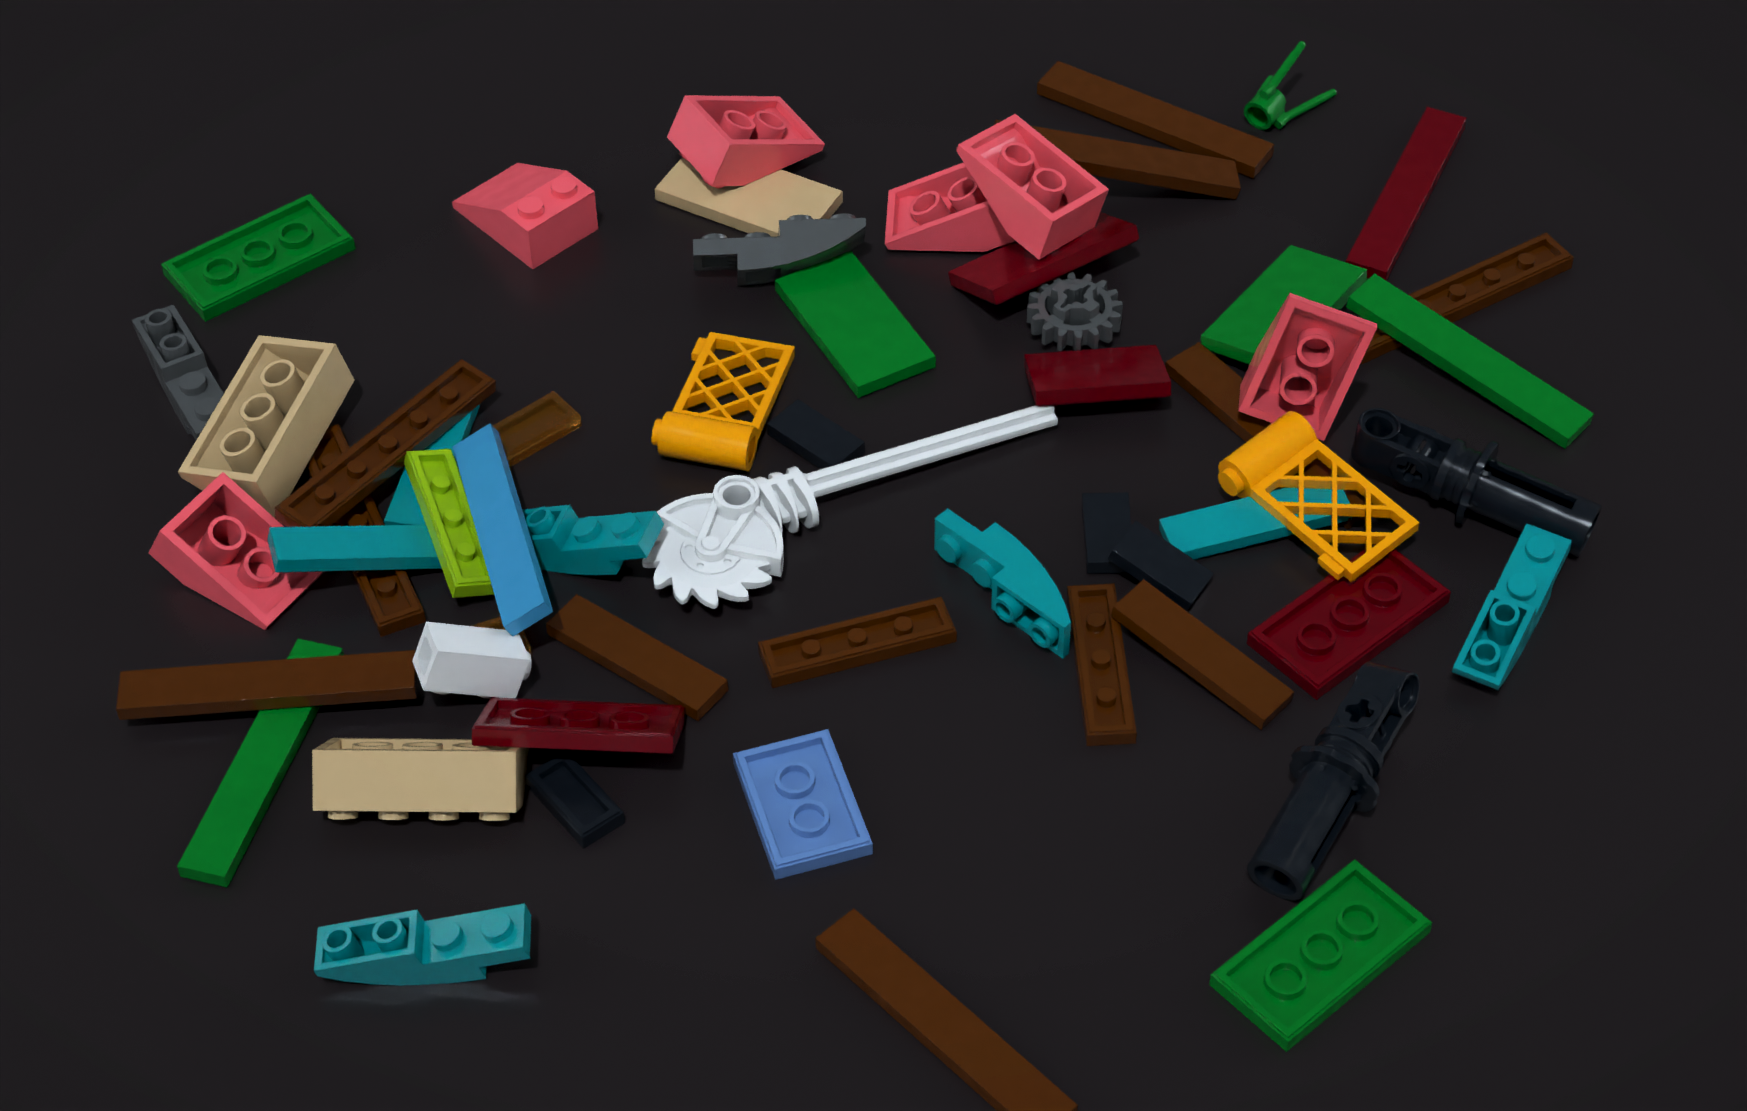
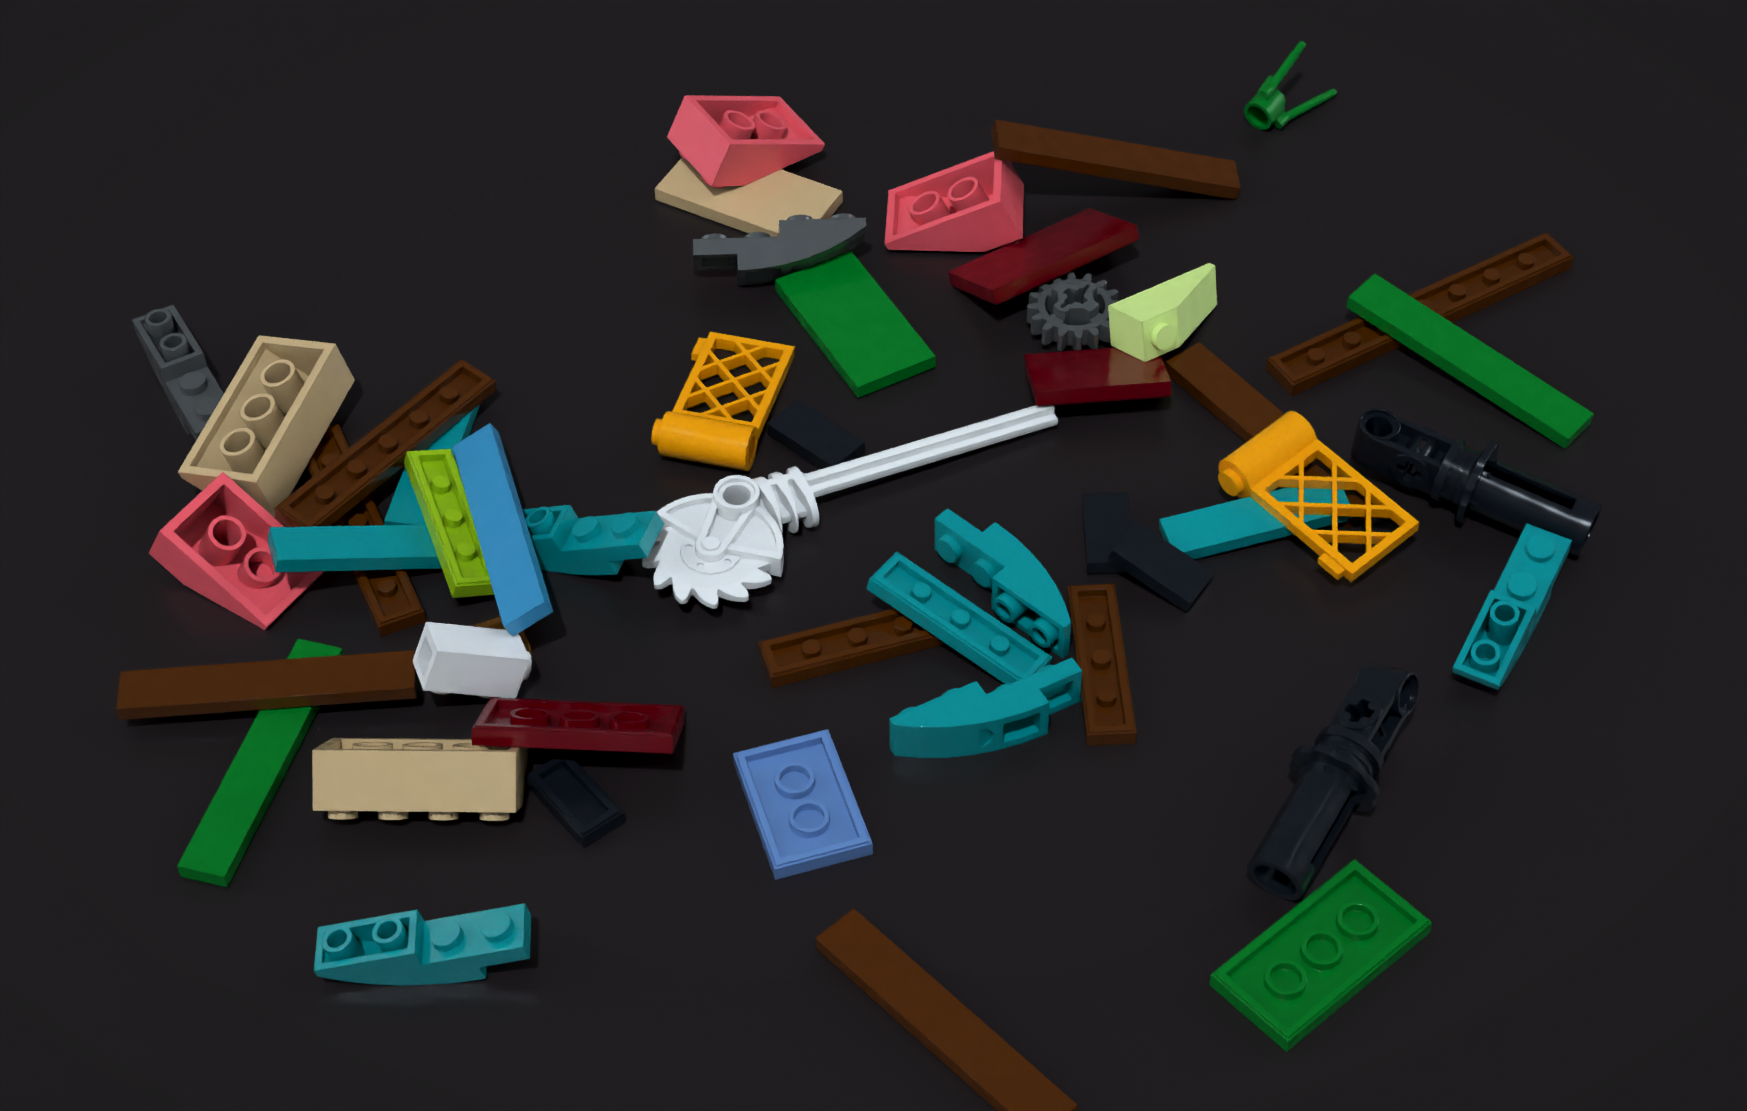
(258, 257): green tile -> none
(532, 211): coral slope -> none
(536, 427): clear orange tile -> none
(637, 657): reddish brown tile -> none
(956, 620): none -> teal tile
(973, 722): none -> teal slope
(1032, 185): coral slope -> none
(1154, 118): reddish brown tile -> none
(1163, 315): none -> yellowish green slope
(1202, 654): reddish brown tile -> none
(1295, 272): green tile -> none
(1305, 363): coral slope -> none
(1347, 623): dark red tile -> none
(1406, 192): dark red tile -> none

